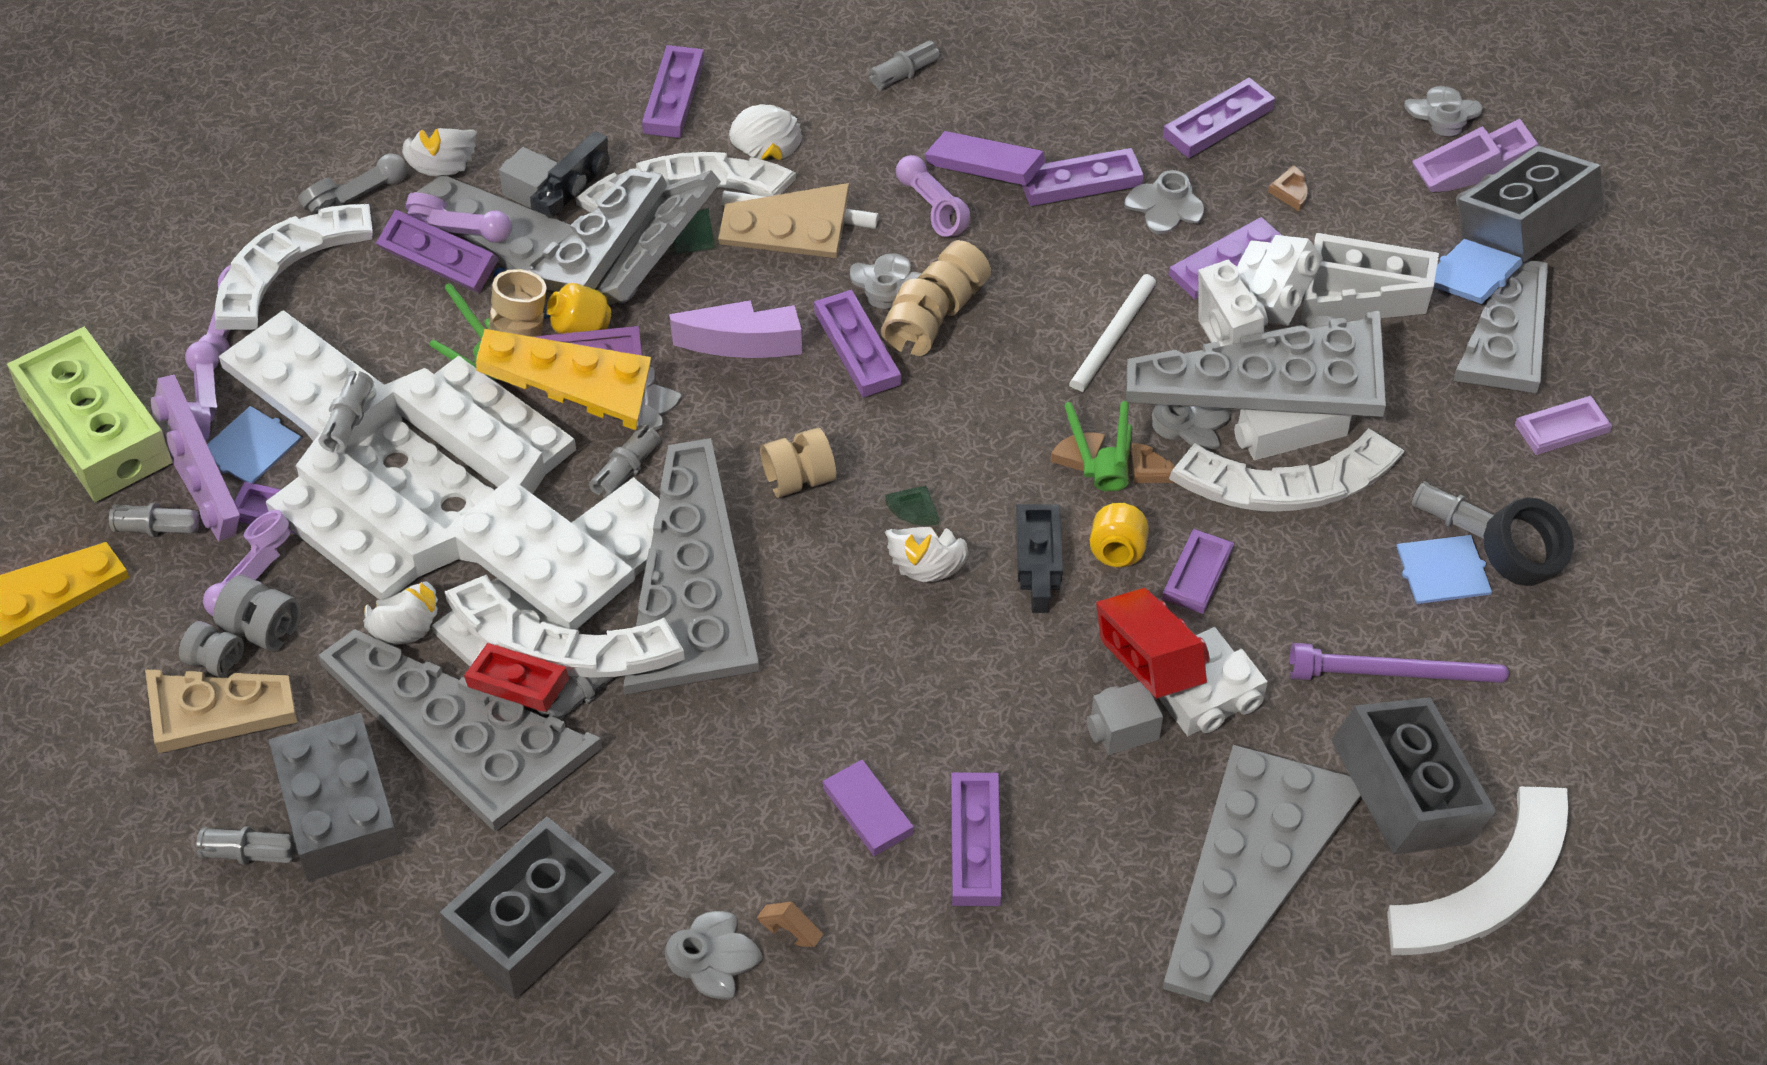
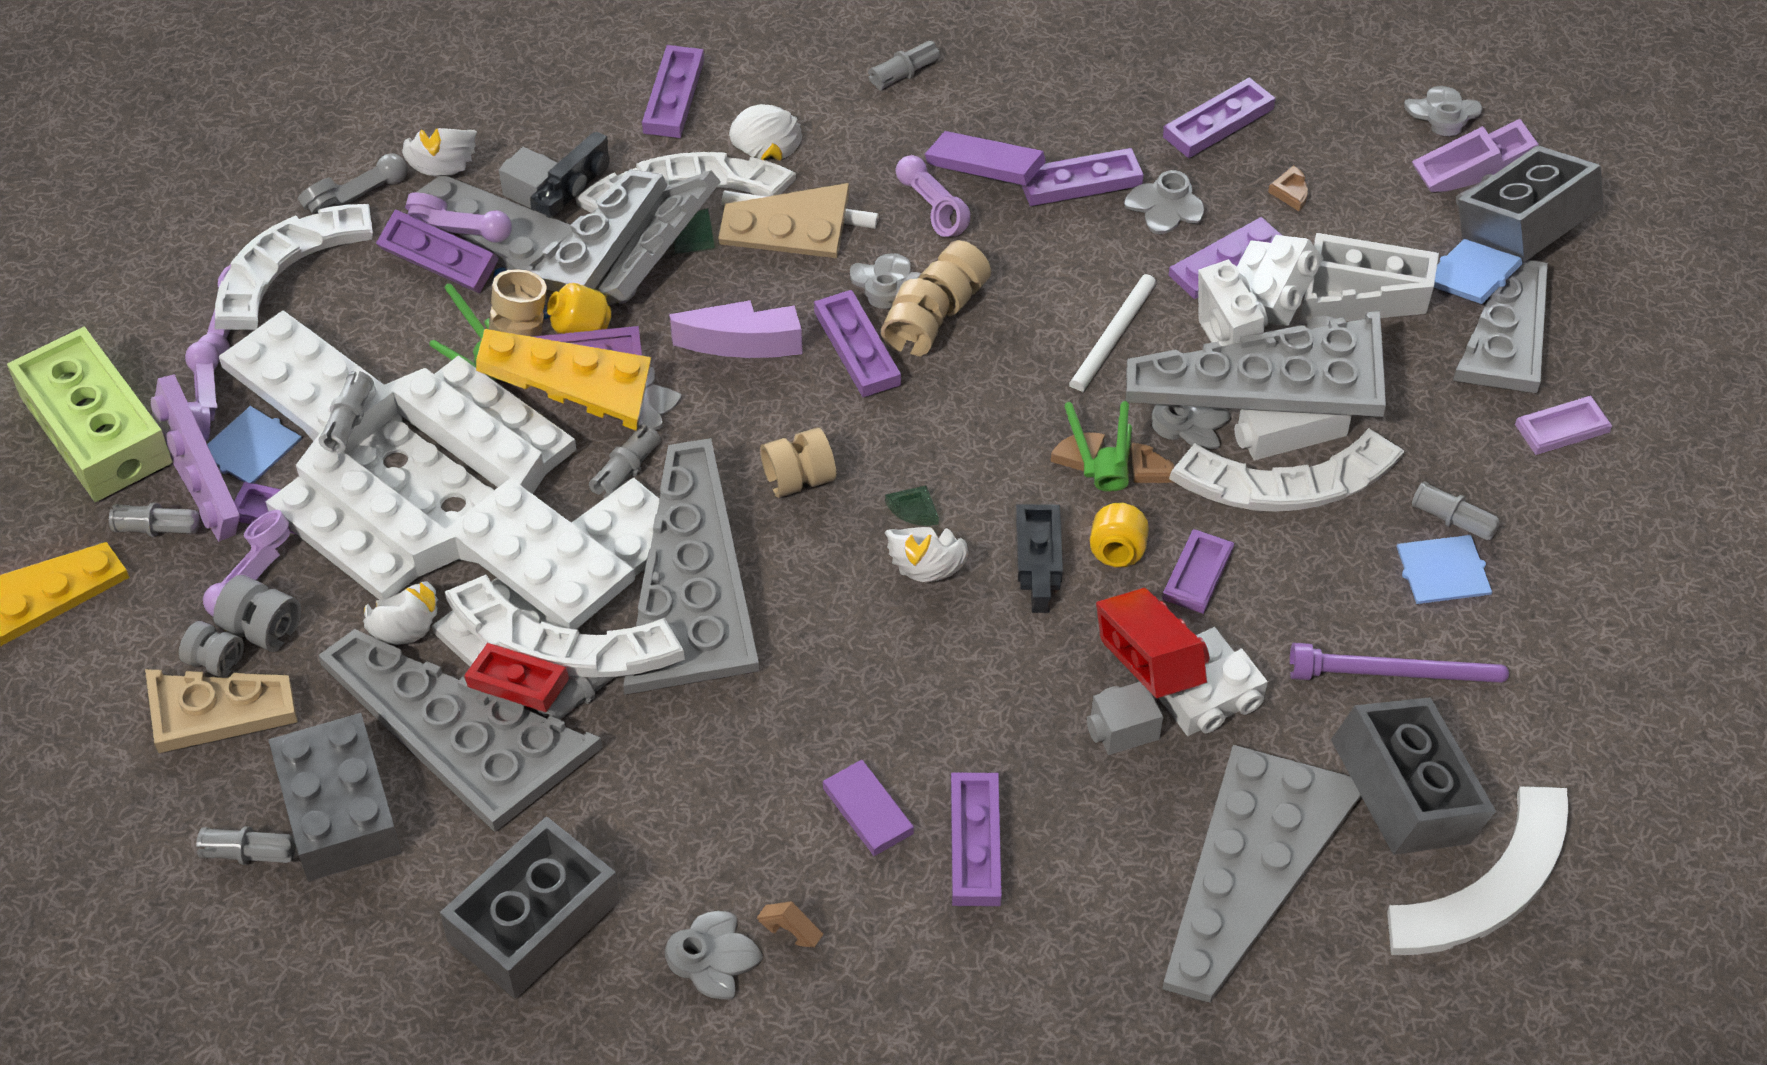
(1550, 525): black tyre -> none

